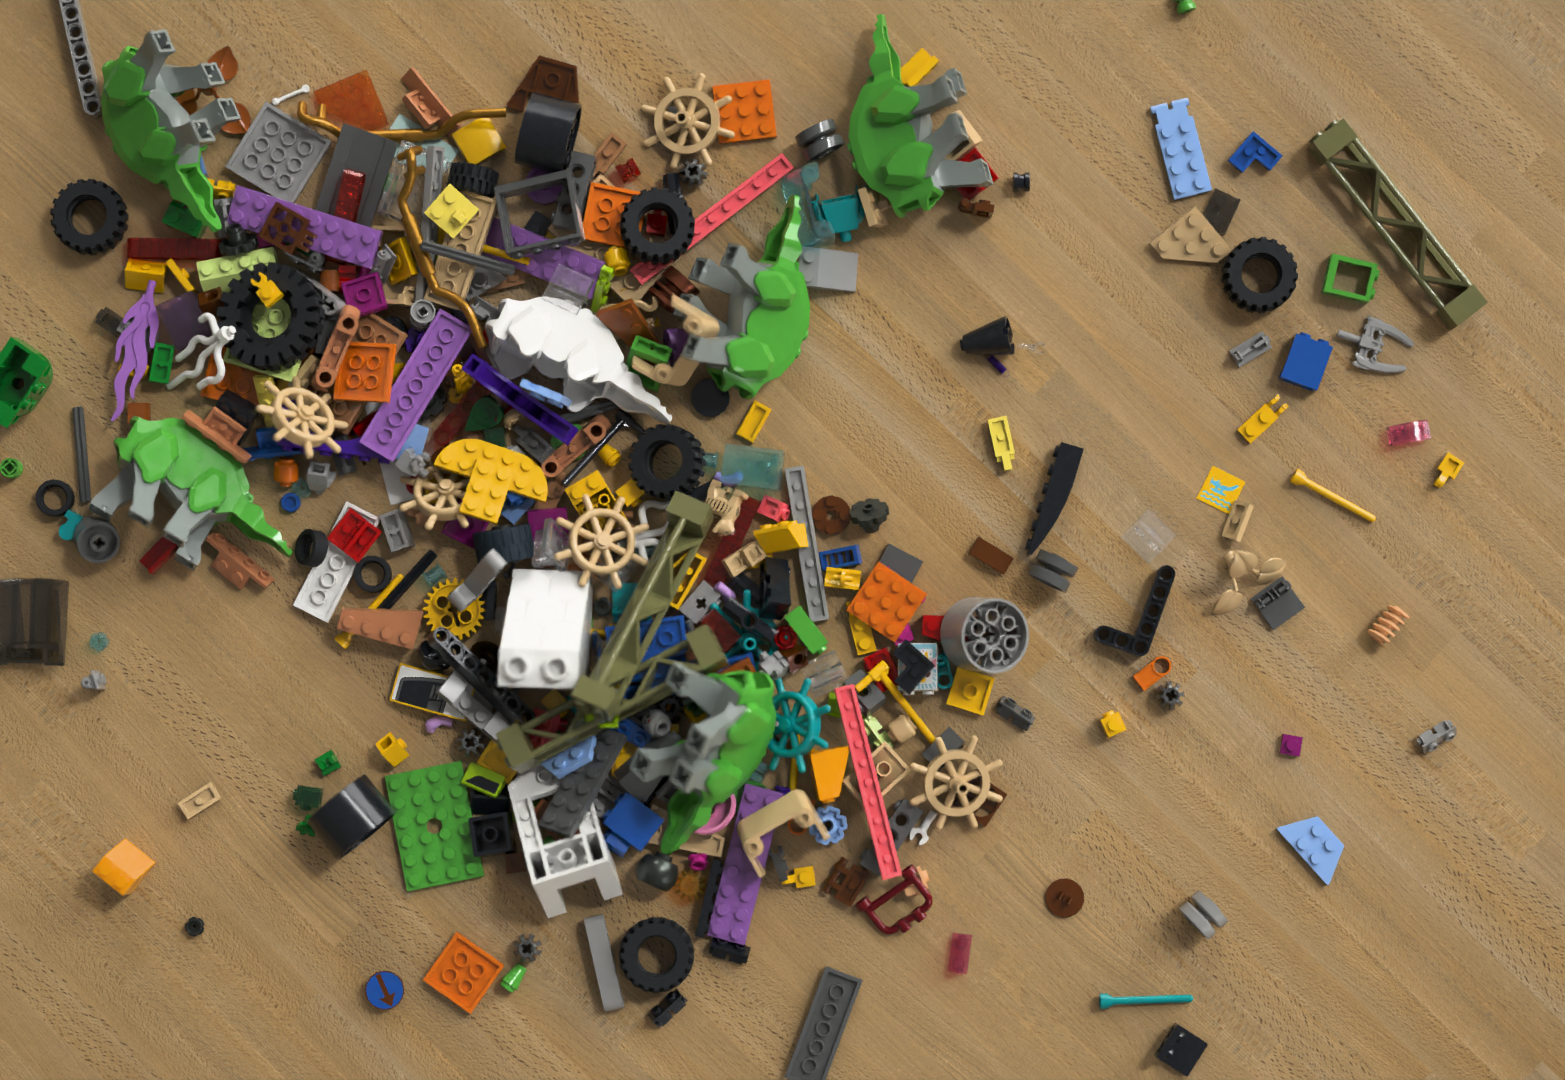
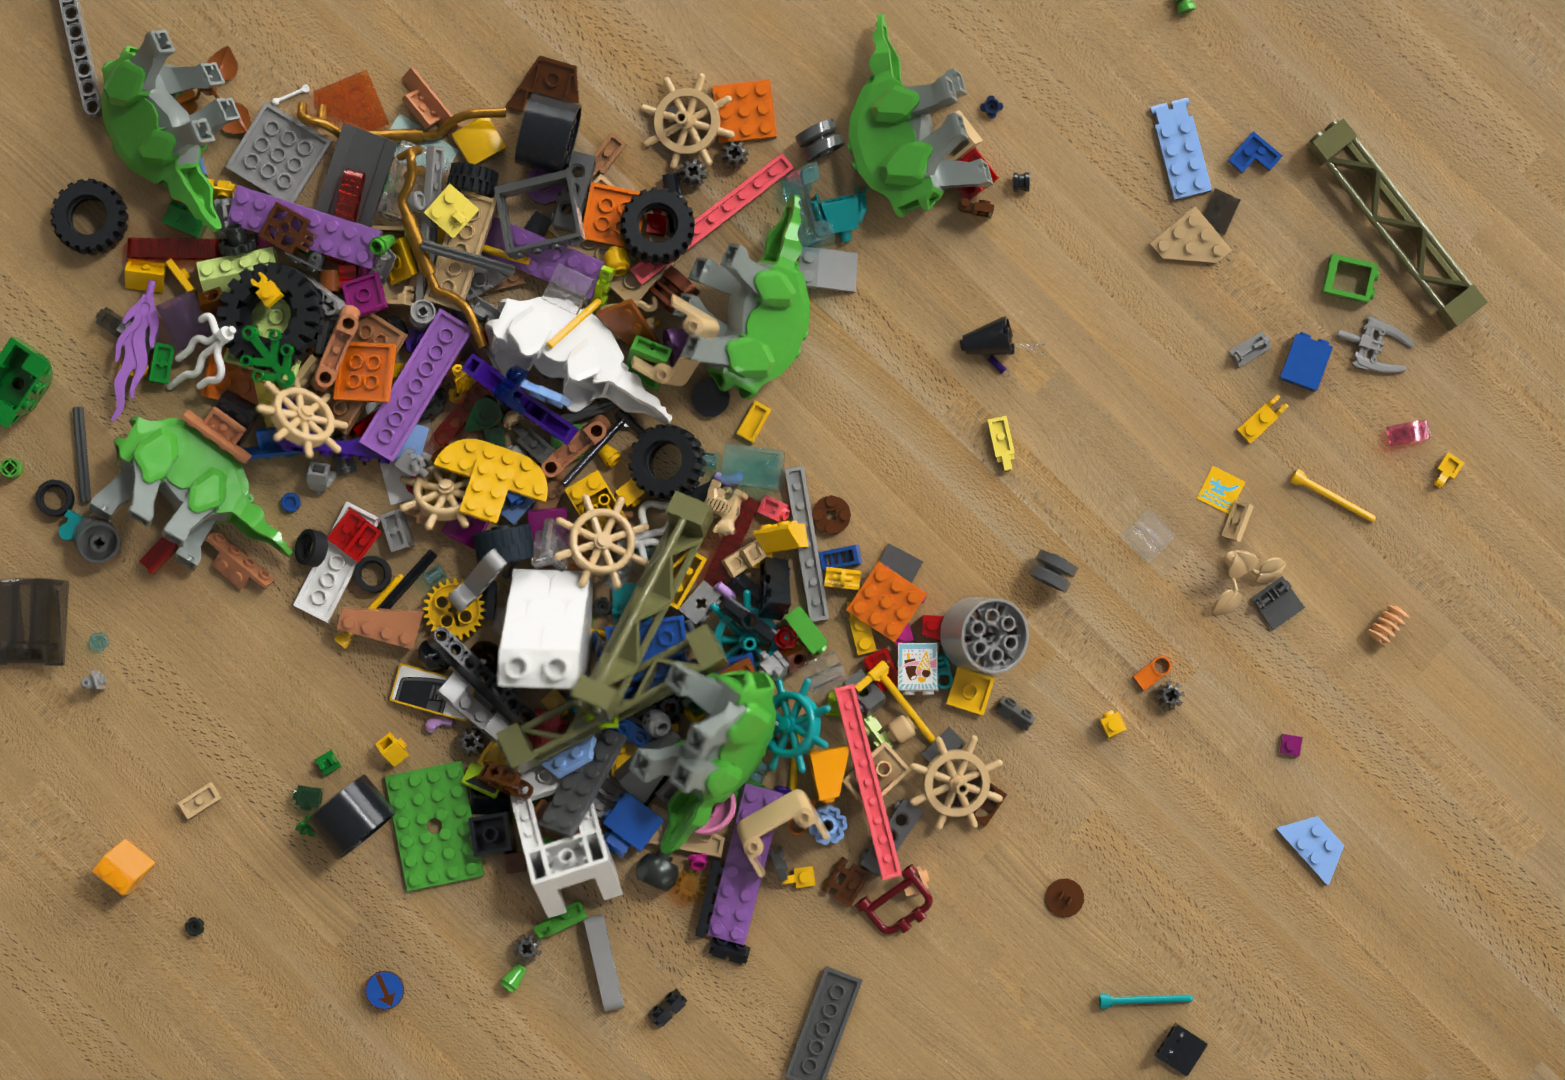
(140, 410): dark orange piece -> none
(270, 358): none -> green plant
(286, 471): orange head -> none
(301, 493): clear light blue plate -> none
(381, 244): none -> bright green cone
(417, 200): none -> light grey tile
(463, 972): orange plate -> none
(504, 780): none -> reddish brown piece
(505, 391): none -> clear blue bracket
(550, 926): none -> bright green hinge
(574, 323): none -> yellow bar
(624, 173): clear red wheel -> none
(656, 981): black tyre -> none
(722, 629): clear red wing -> none
(730, 150): none -> dark grey piece
(869, 514): pearl dark grey plant -> none
(874, 207): tan hinge -> none
(917, 666): black plate -> none
(918, 68): yellow panel -> none
(923, 828): white bar -> none
(959, 953): clear pink hinge -> none
(990, 555): reddish brown slope -> none
(996, 106): none -> dark blue plate
(1055, 492): black slope -> none
(1145, 618): black beam -> none
(1206, 912): light grey wheel -> none
(1277, 256): black tyre -> none
(1443, 733): light grey hinge -> none

